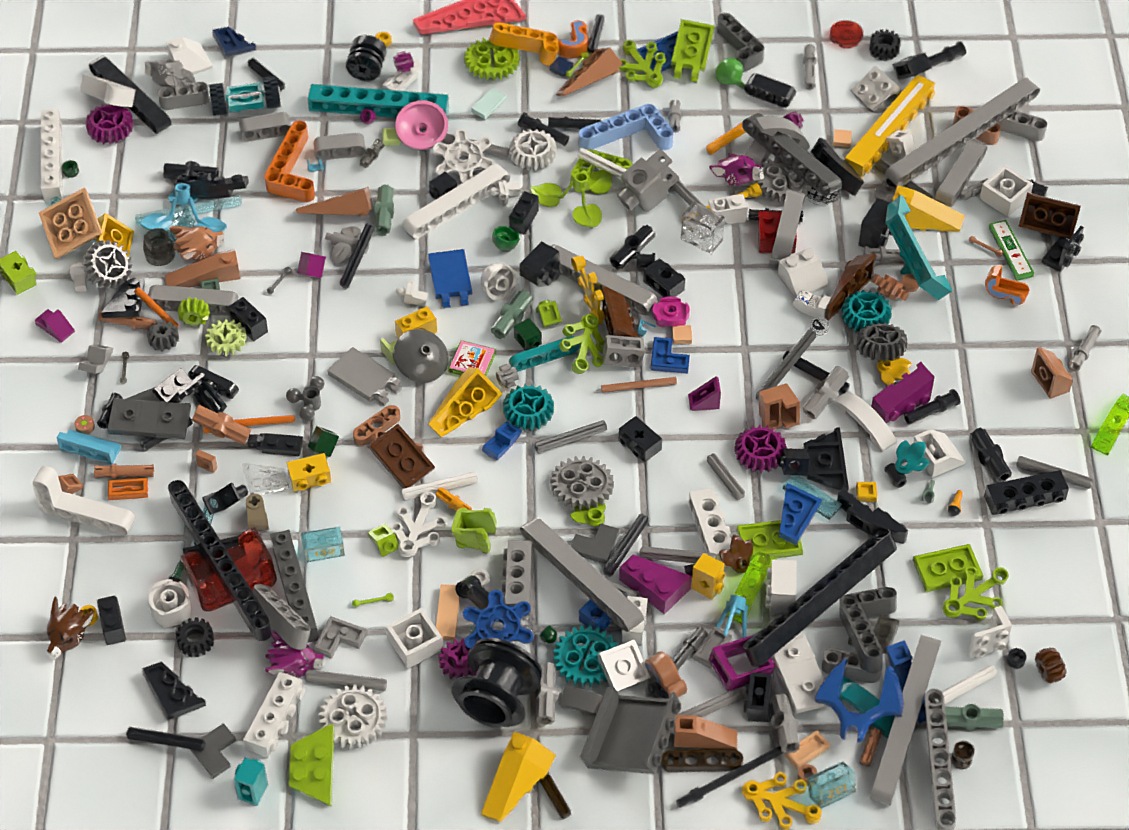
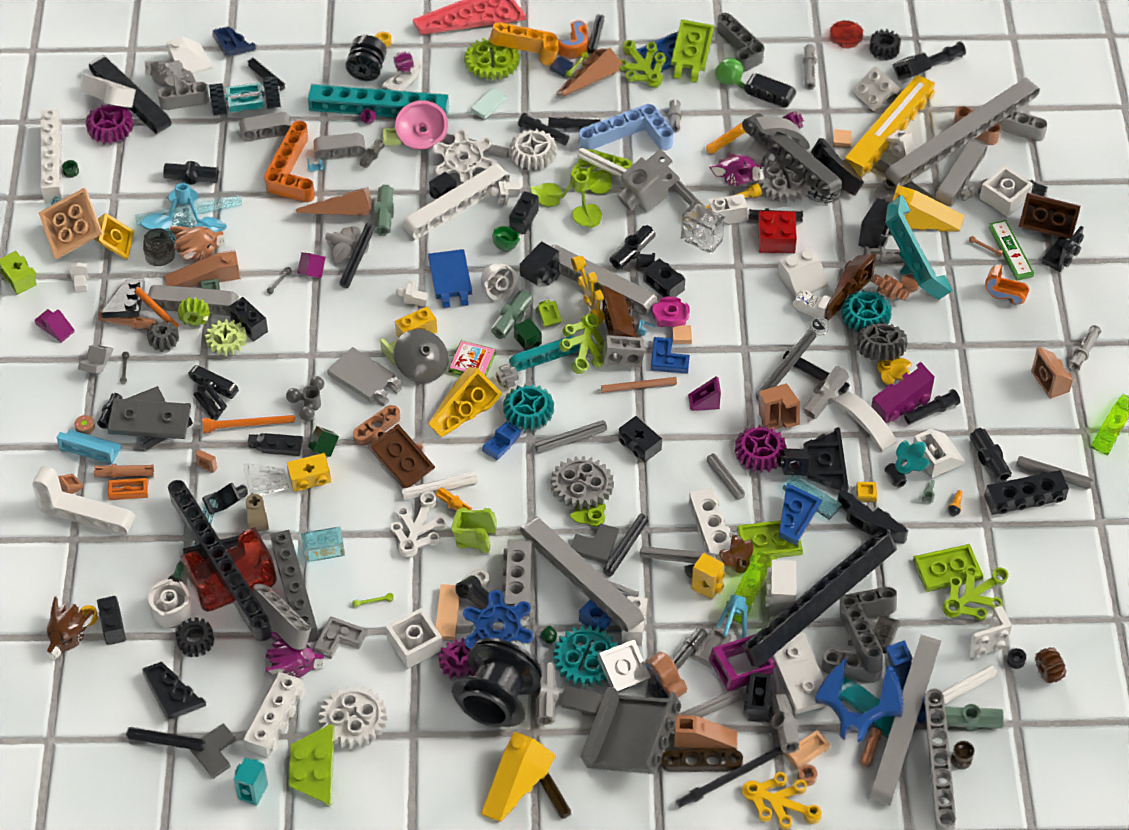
(114, 252): light grey gear -> none
(177, 386): bracket -> none
(204, 185): black slope -> none
(221, 425): nougat piece -> none
(346, 680): light grey axle -> none
(384, 539): lime bracket -> none
(654, 581): magenta wedge -> none
(788, 225): light grey beam -> none
(831, 784): clear light blue brick -> none

